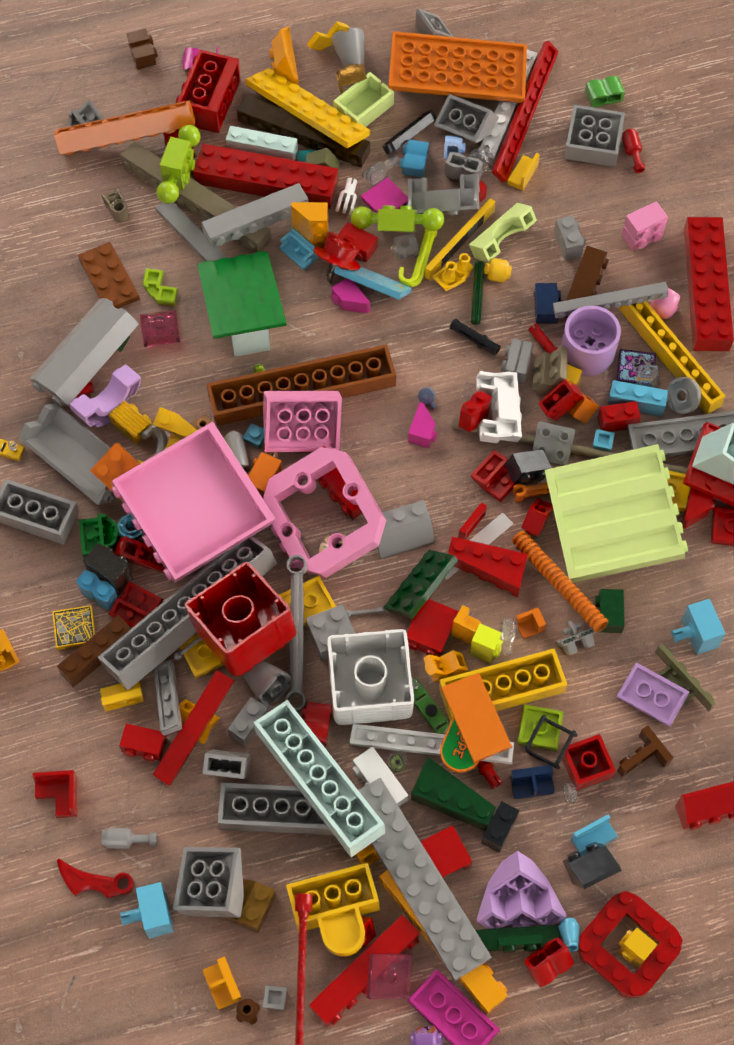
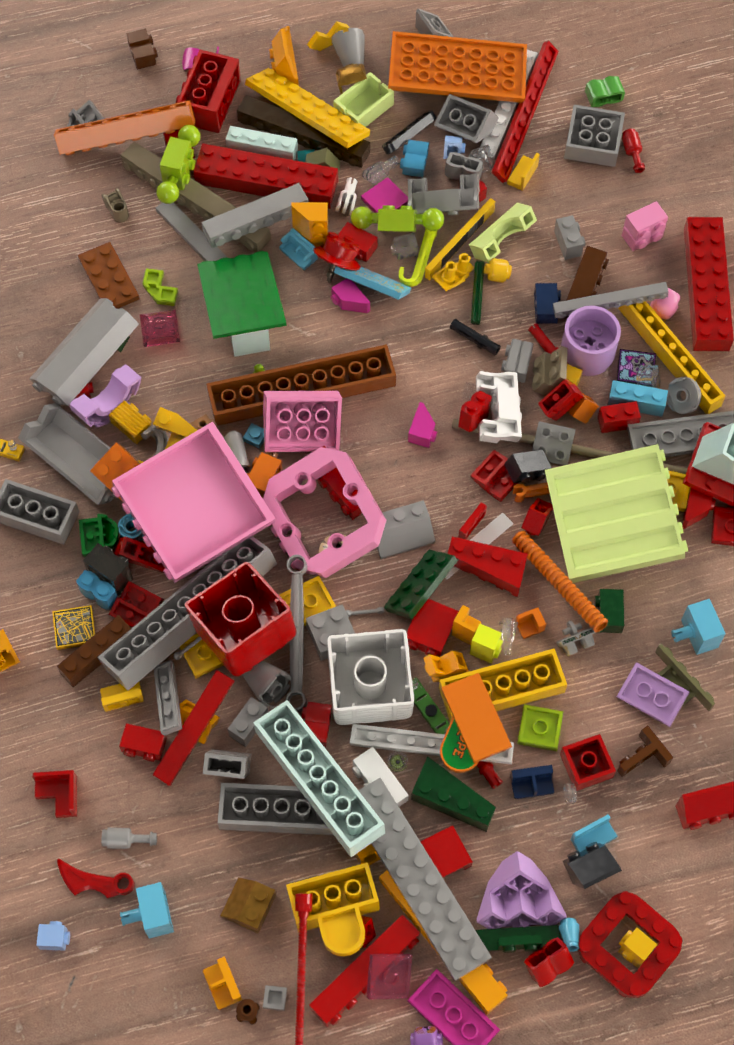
(53, 936): none -> light blue brick
(210, 882): light grey slope -> none
(427, 396): sand blue piece -> none
(500, 826): black brick -> none
(572, 734): black piece -> none
(603, 440): medium azure plate -> none

